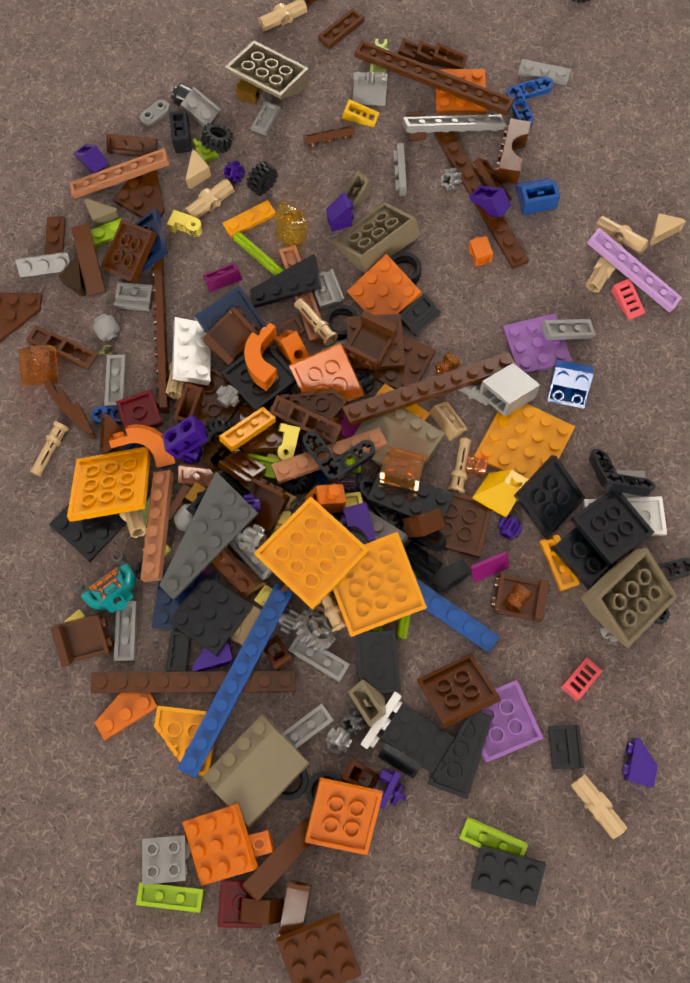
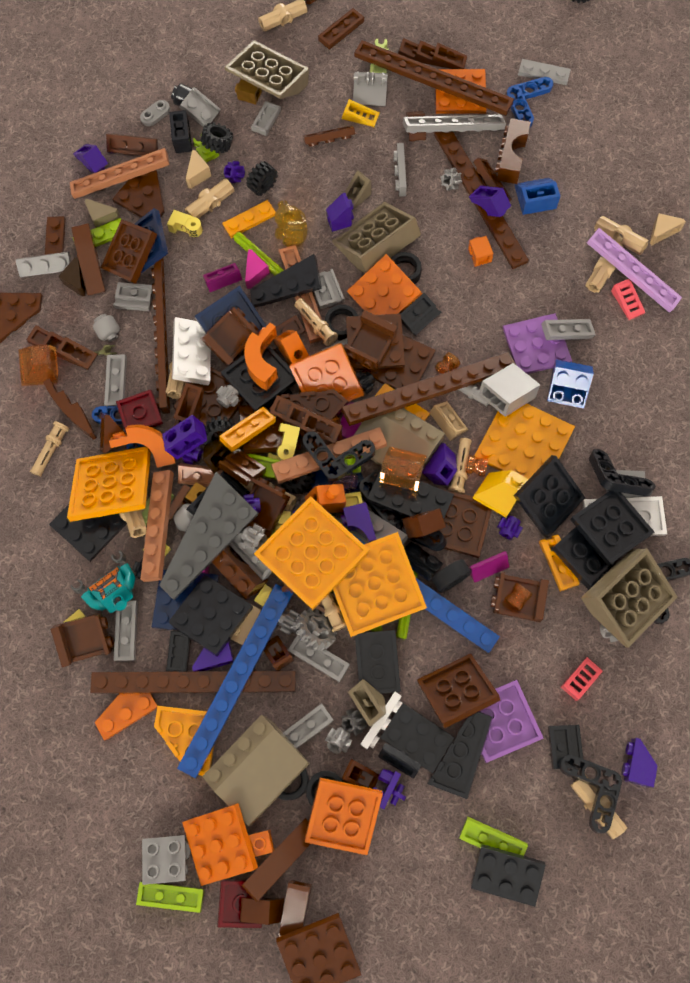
(255, 269): none -> dark pink slope
(441, 466): none -> dark purple slope
(602, 790): none -> black beam

